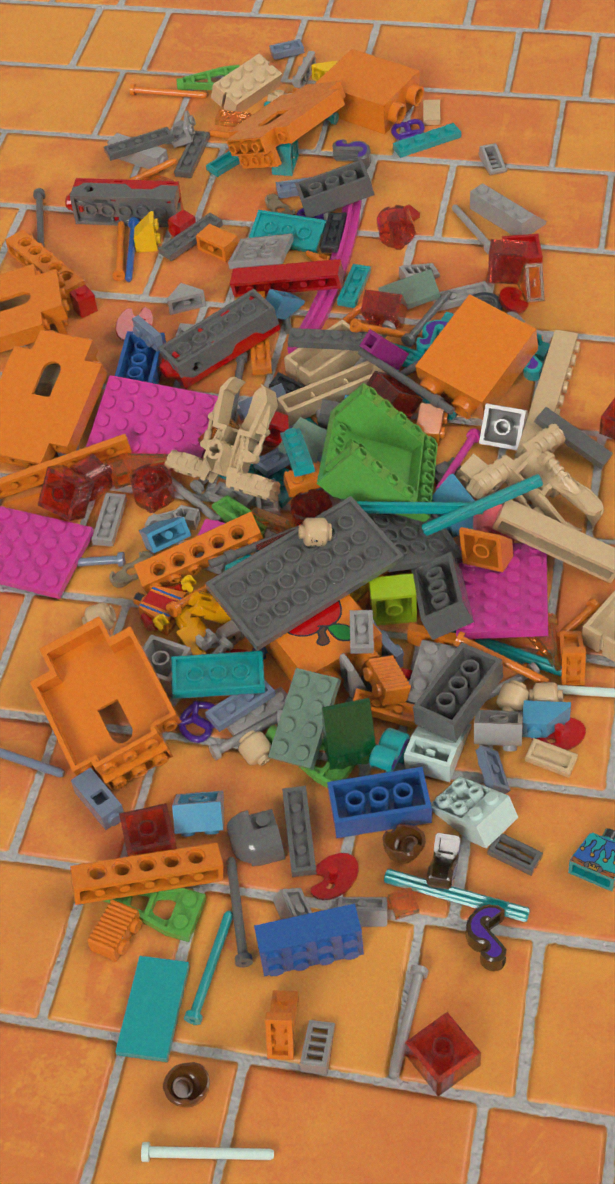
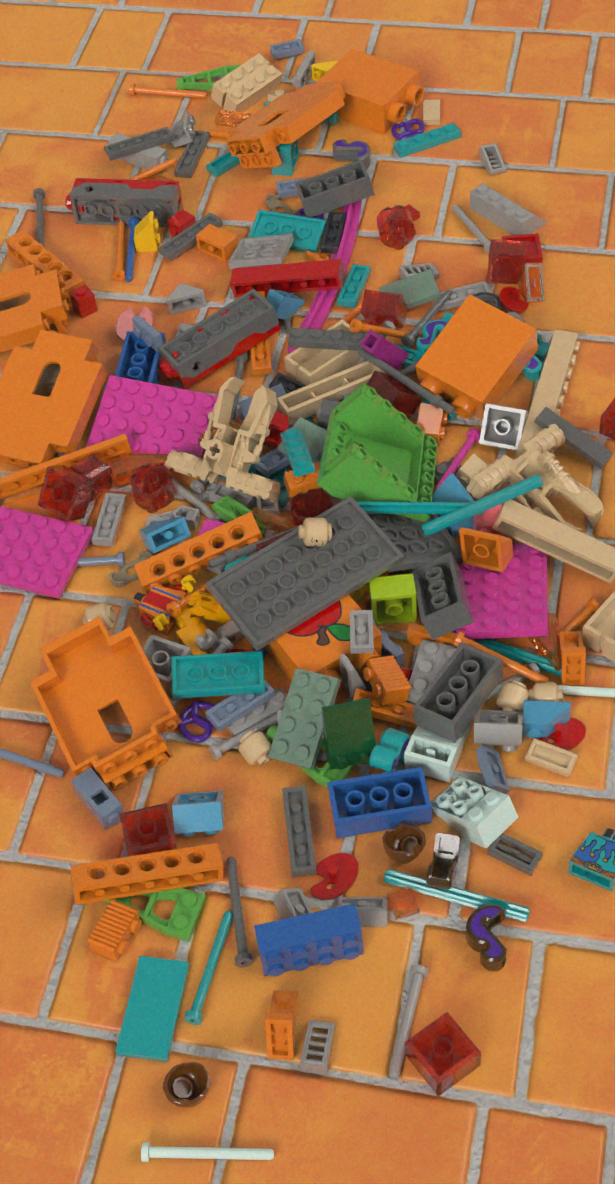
(255, 838): dark grey brick -> none

